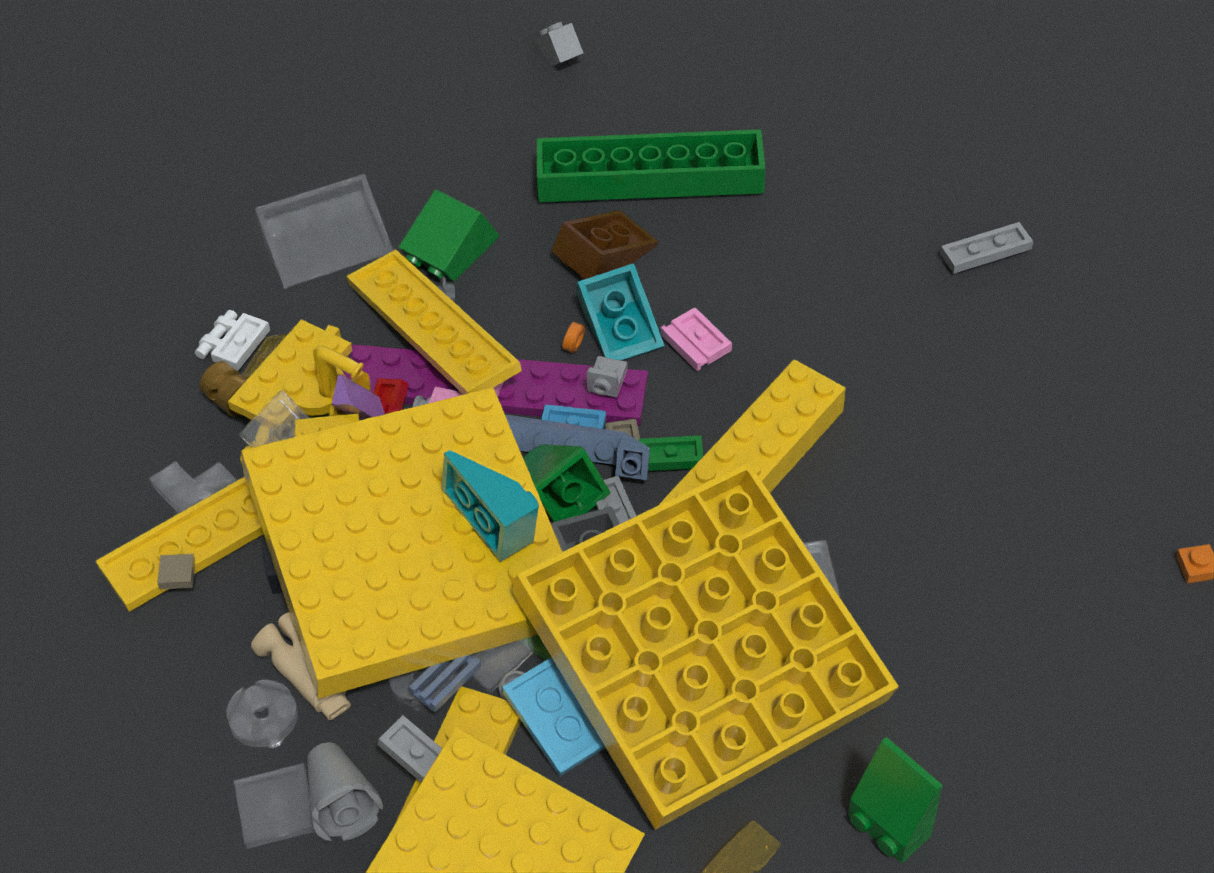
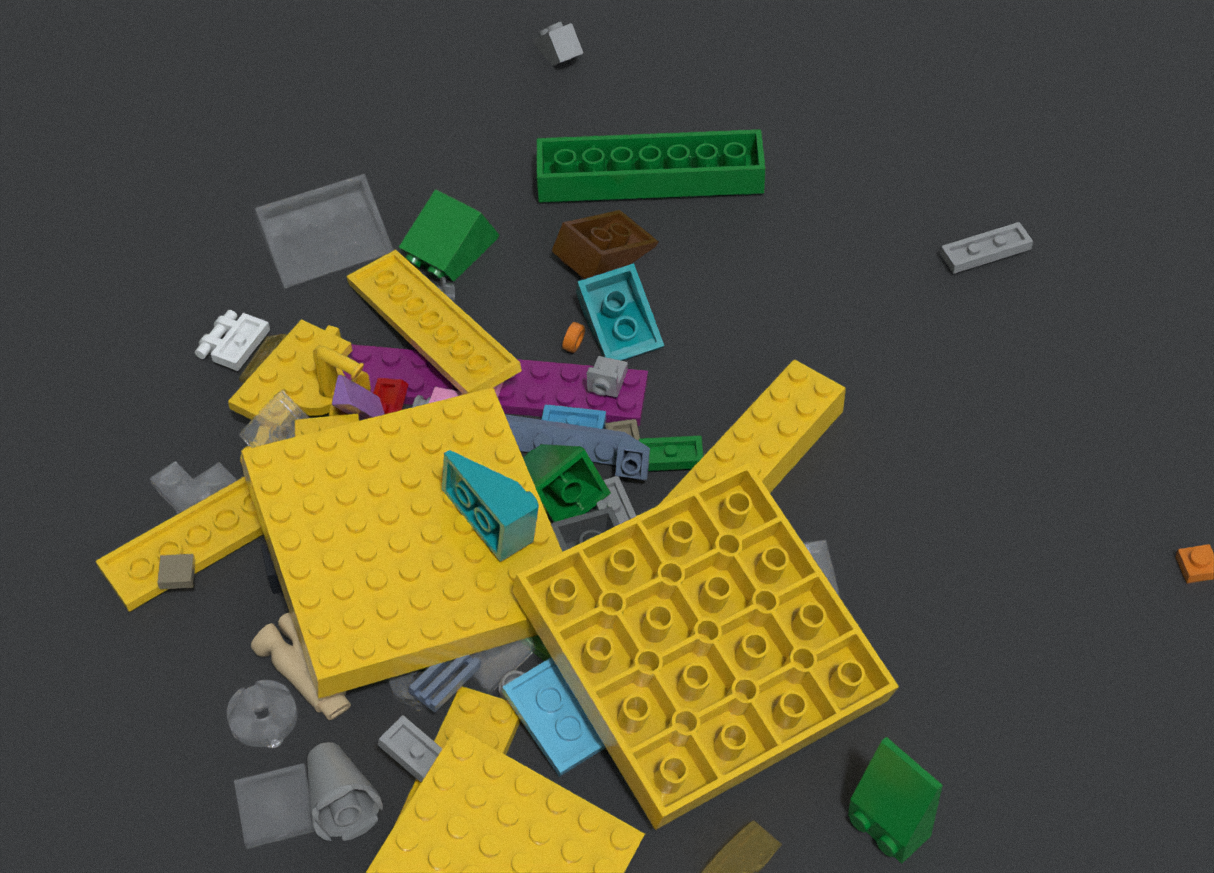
(220, 384): pearl gold wheel -> none
(696, 339): bright pink plate -> none

